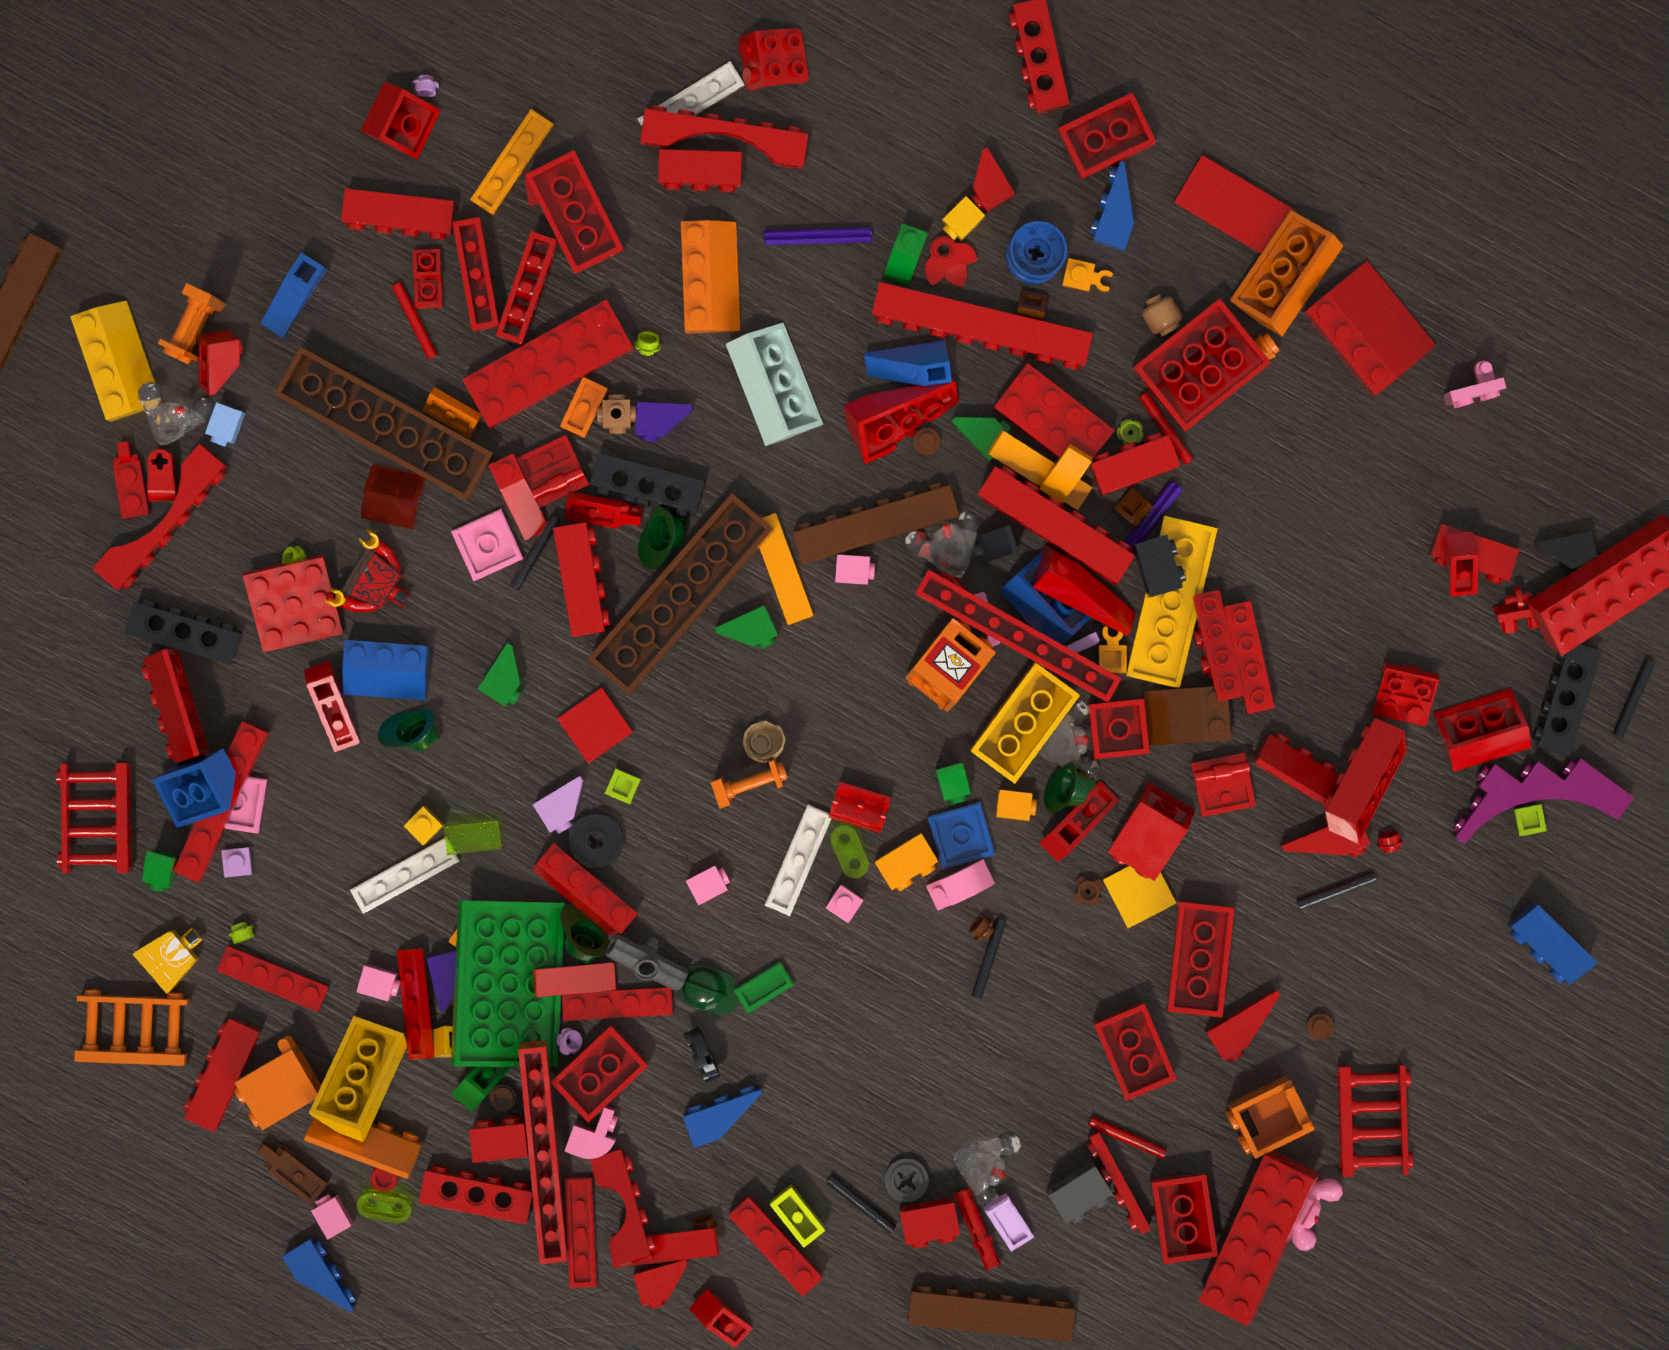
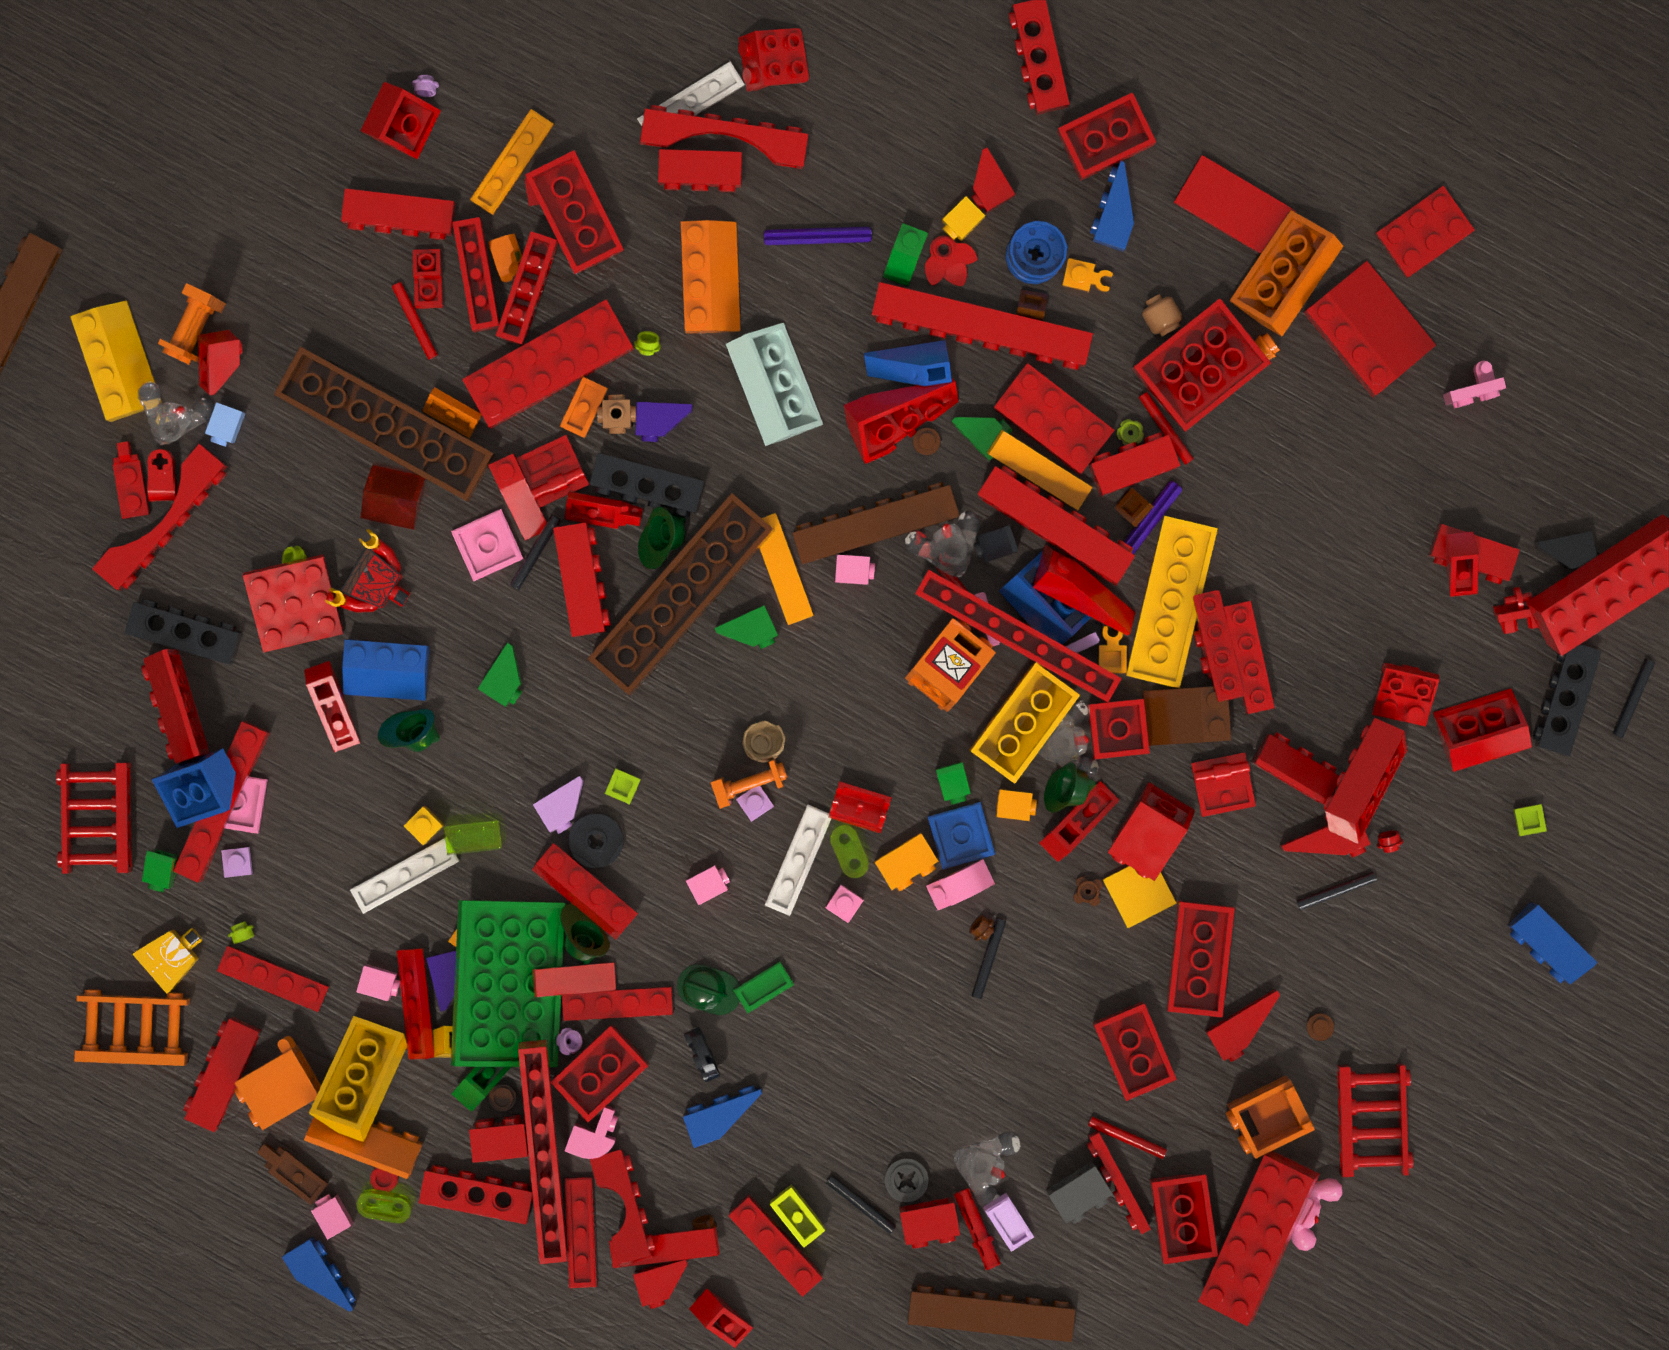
(293, 295): blue slope -> none
(506, 256): none -> orange rock
(595, 725): red tile -> none
(635, 955): dark grey piece -> none
(755, 803): none -> lavender plate
(1066, 473): light orange tile -> none
(1158, 565): black brick -> none
(1425, 232): none -> red plate
(1537, 782): magenta arch -> none

